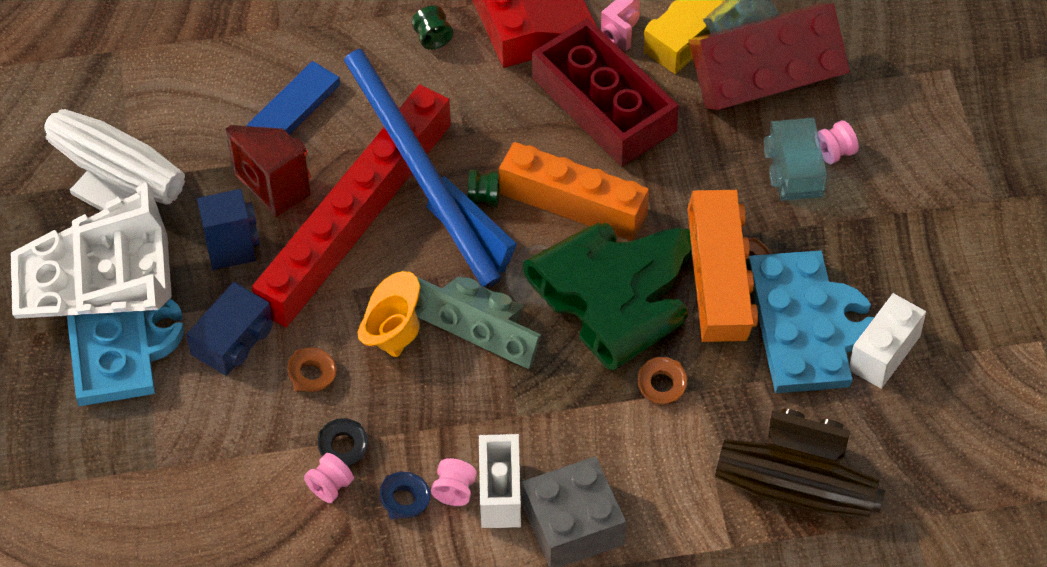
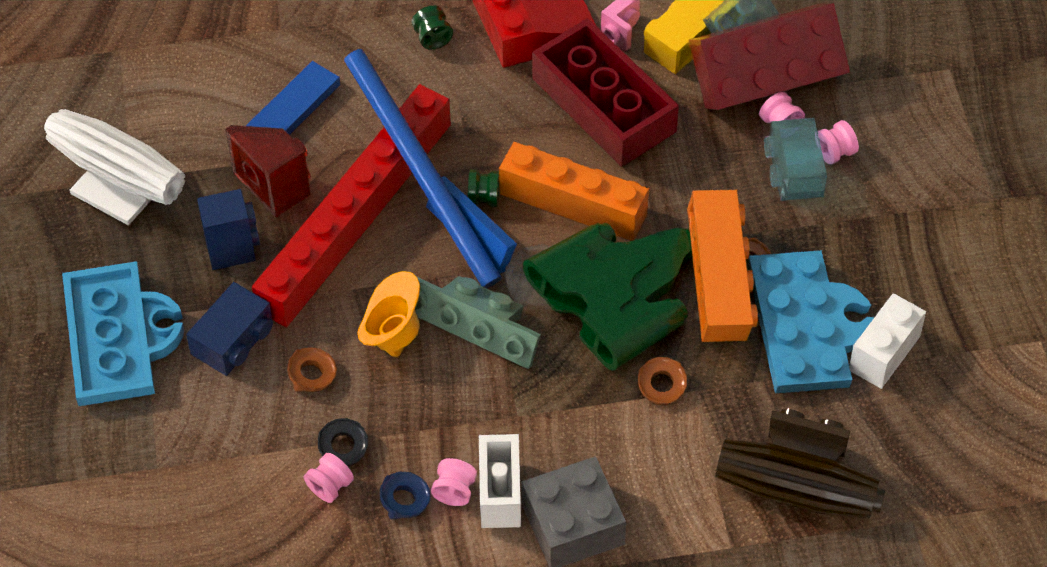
(97, 264): white wedge -> none
(780, 108): none -> bright pink wheel

